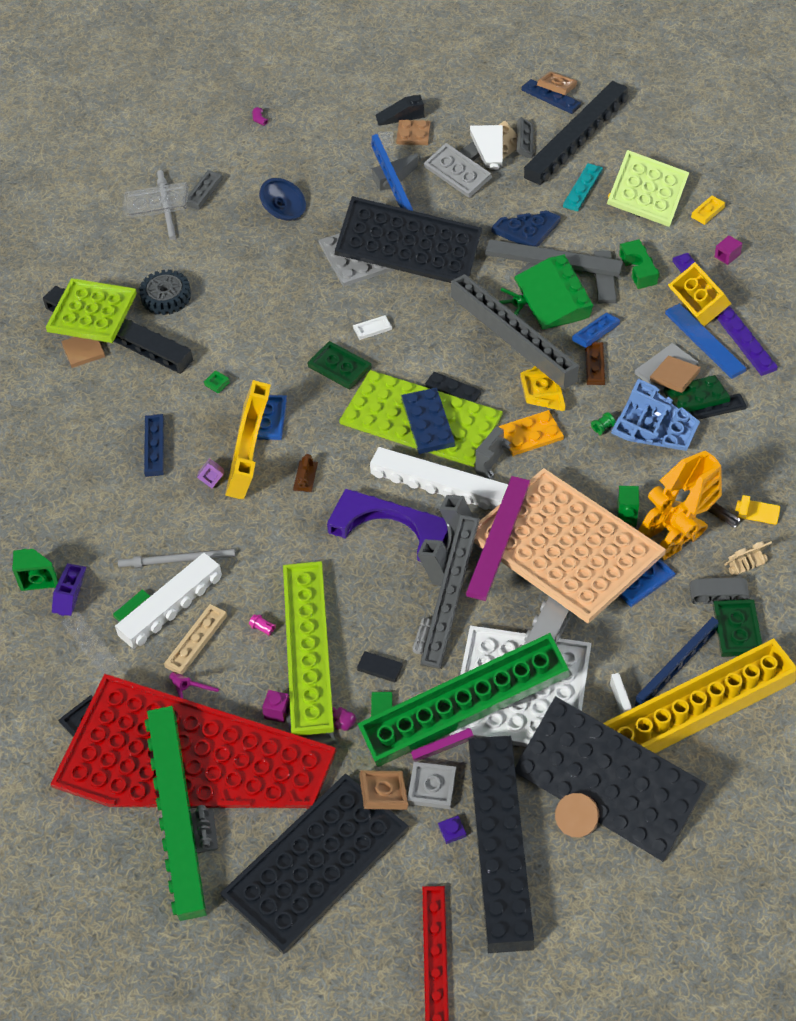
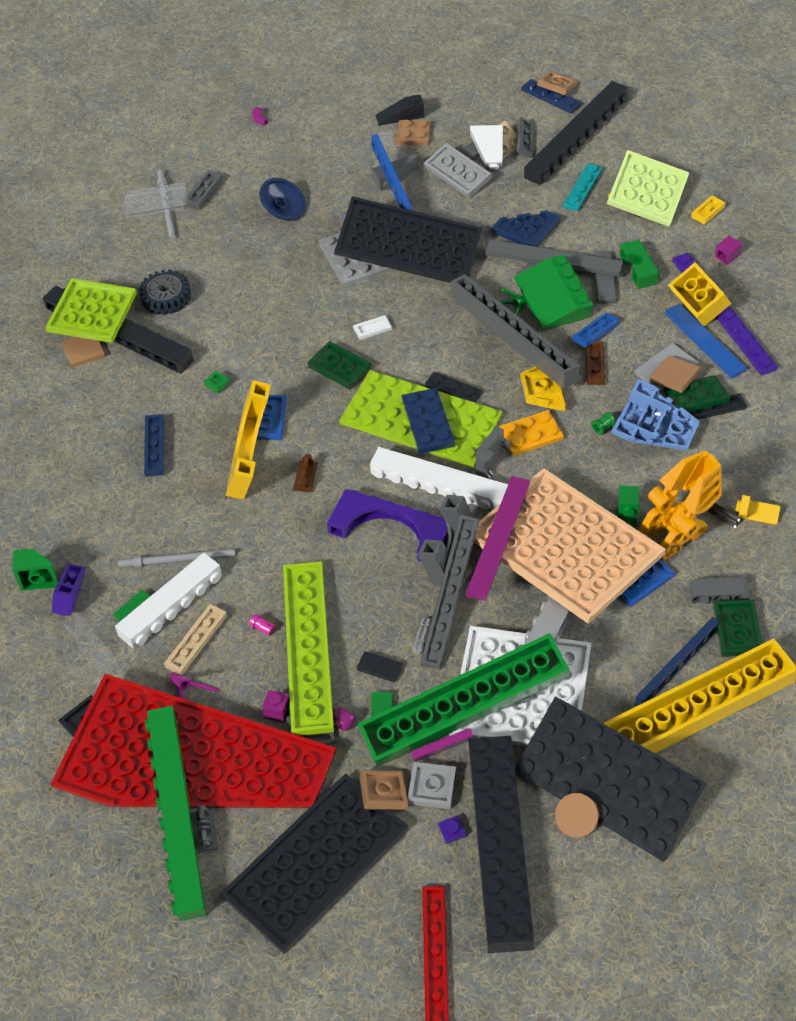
(210, 473): medium lavender panel -> none
(620, 693): white tile -> none
(744, 558): tan hinge -> none

